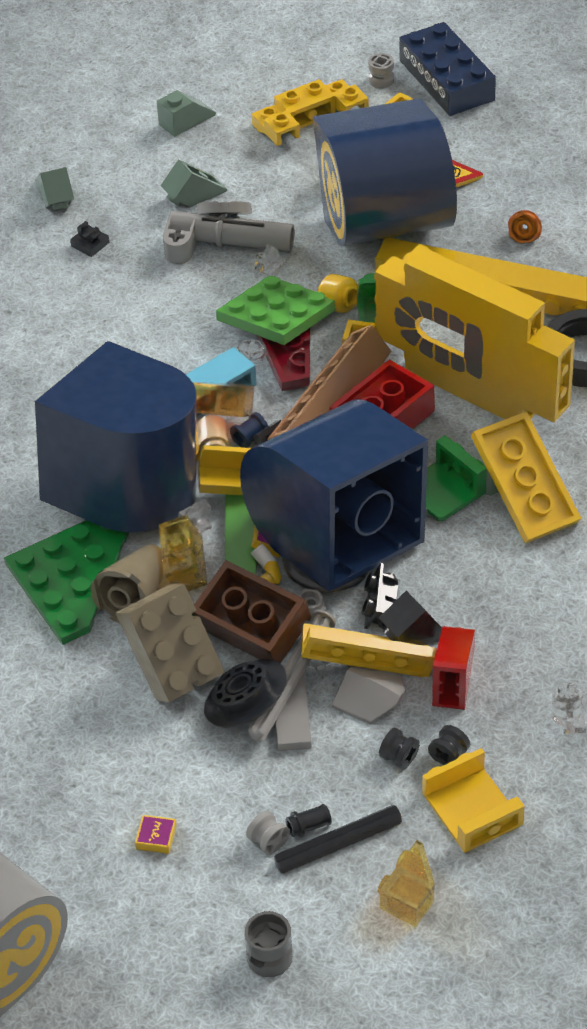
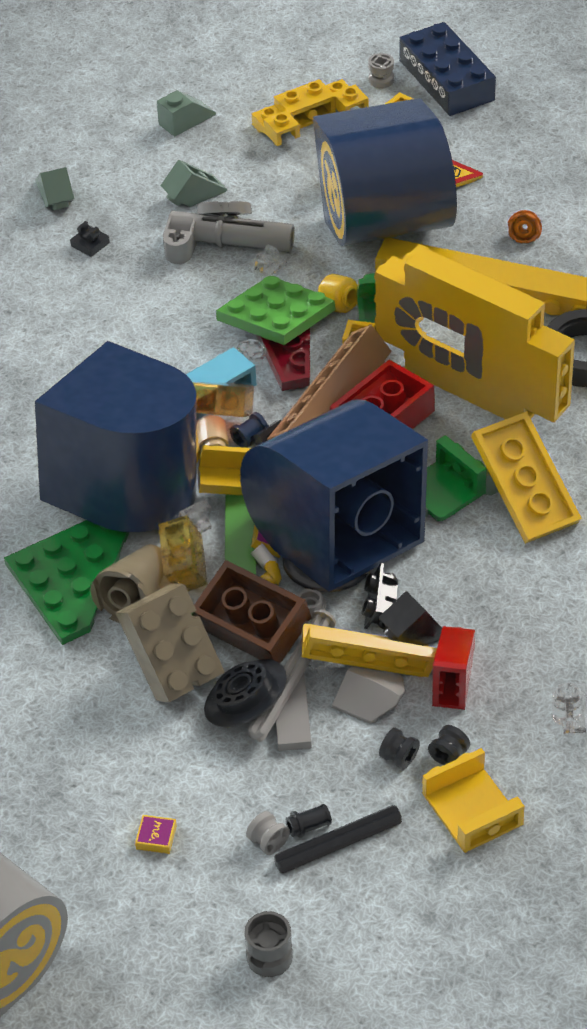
(410, 887): clear yellow slope -> none

